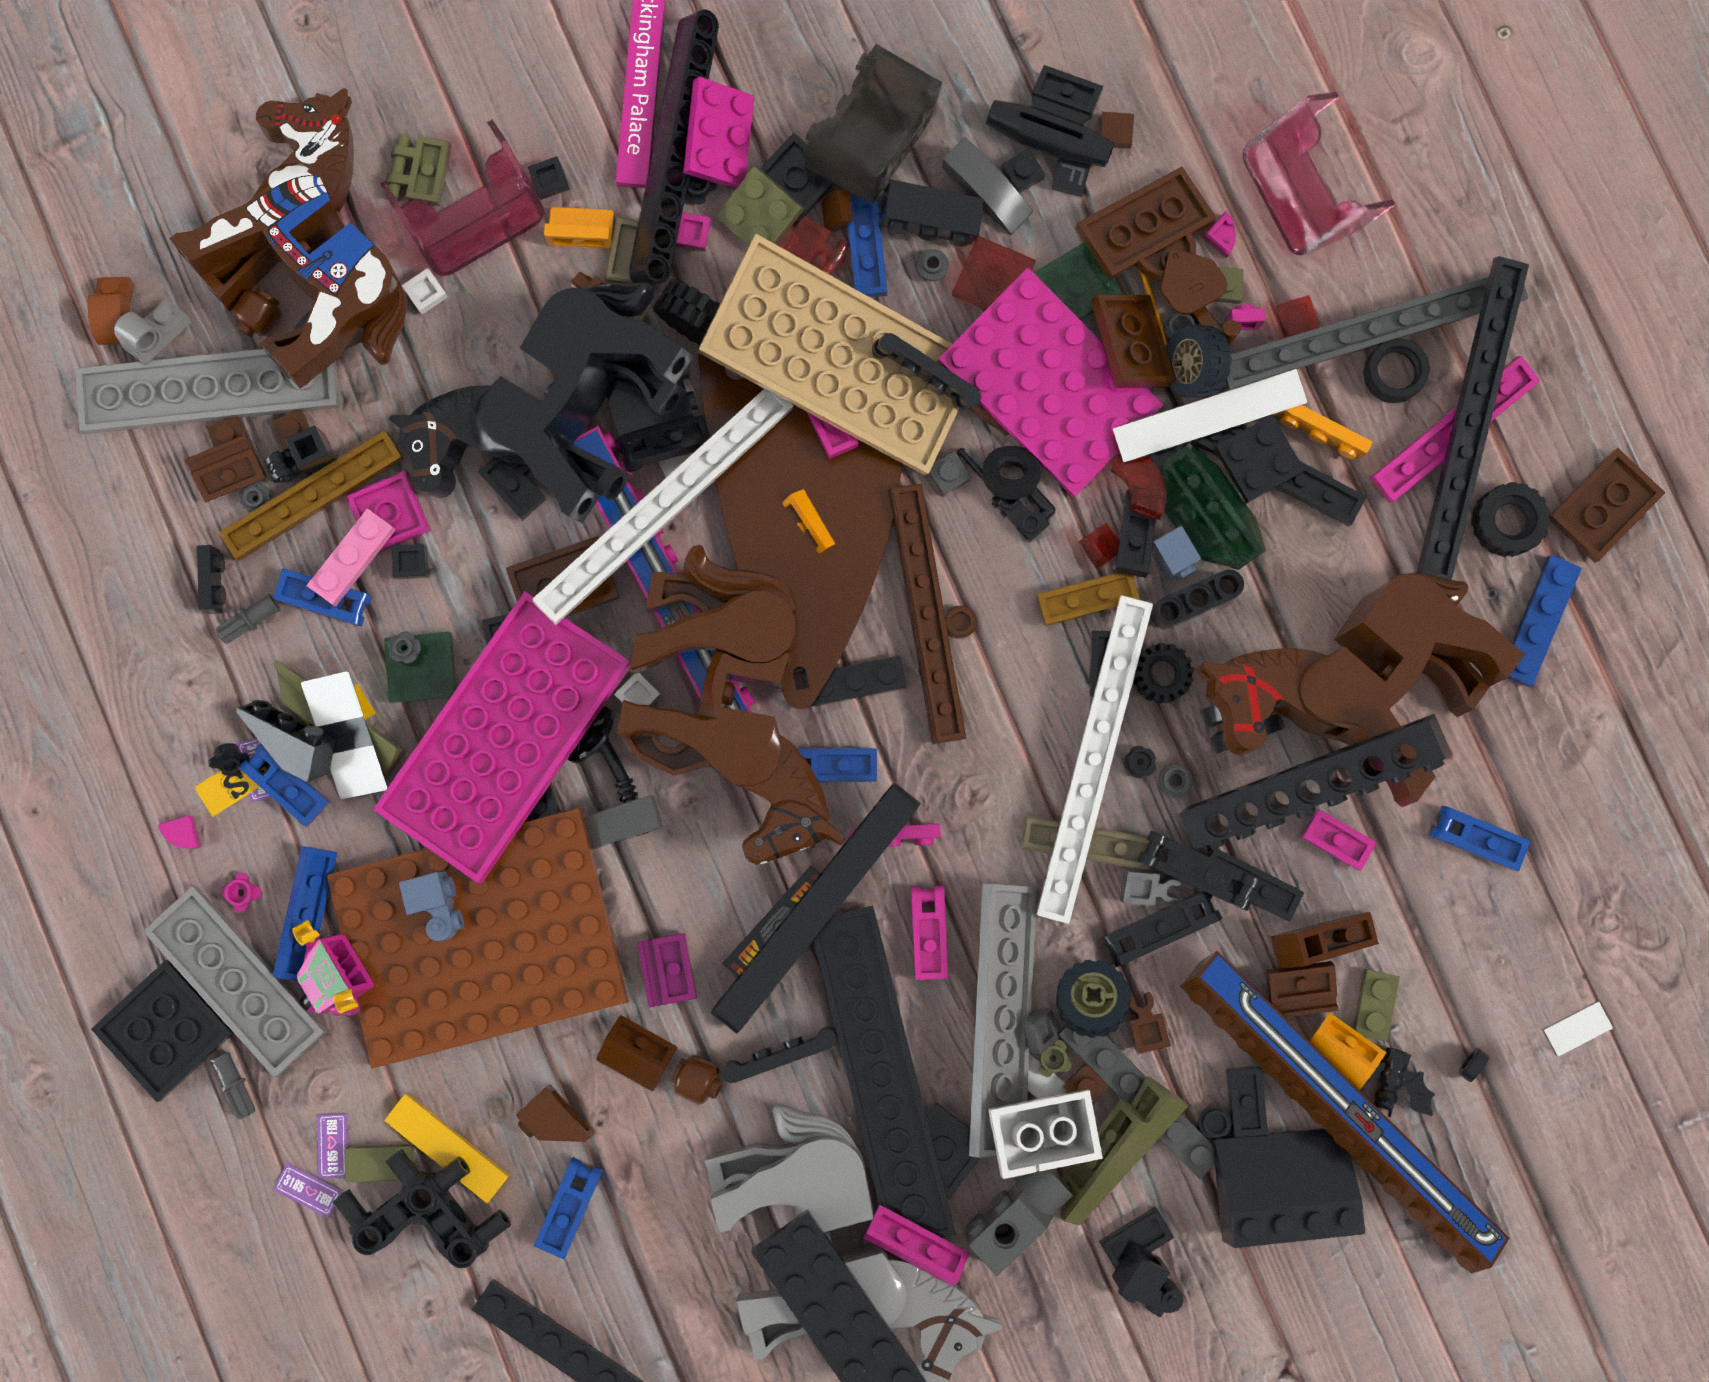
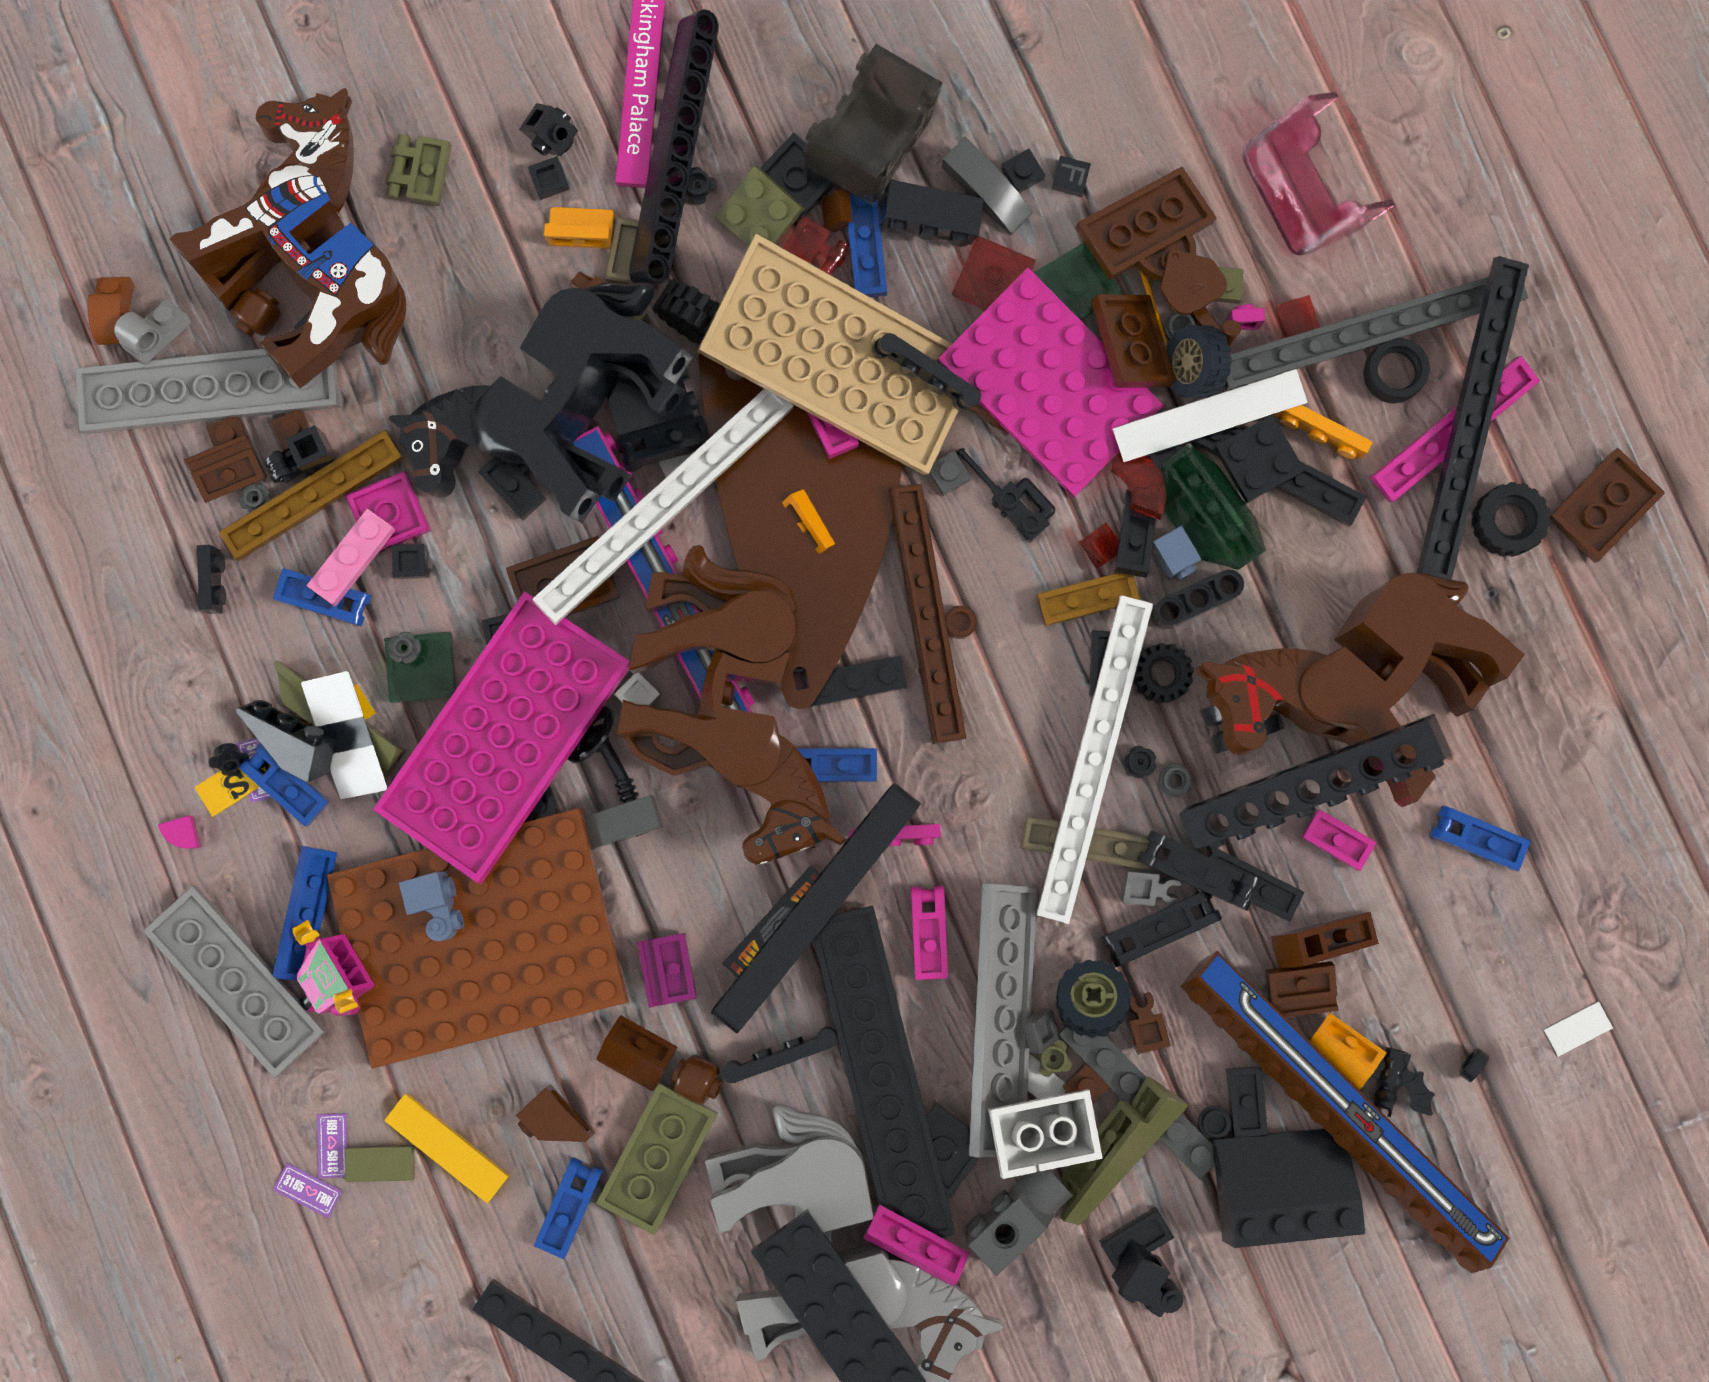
(162, 1031): black plate -> none
(231, 892): dark pink plate -> none
(233, 1086): dark grey axle -> none
(247, 619): dark grey axle -> none
(424, 291): white plate -> none
(440, 1216): black pin -> none
(477, 221): clear pink windscreen -> none
(549, 130): none -> black brick
(656, 1158): none -> olive plate
(693, 232): dark pink plate -> none
(718, 133): dark pink plate -> none
(932, 274): dark grey plate -> none
(1006, 487): black tyre -> none
(1055, 119): black plate -> none
(1117, 128): reddish brown tile -> none
(1222, 235): dark pink tile -> none
(1376, 1004): olive plate -> none
(1543, 616): blue plate -> none

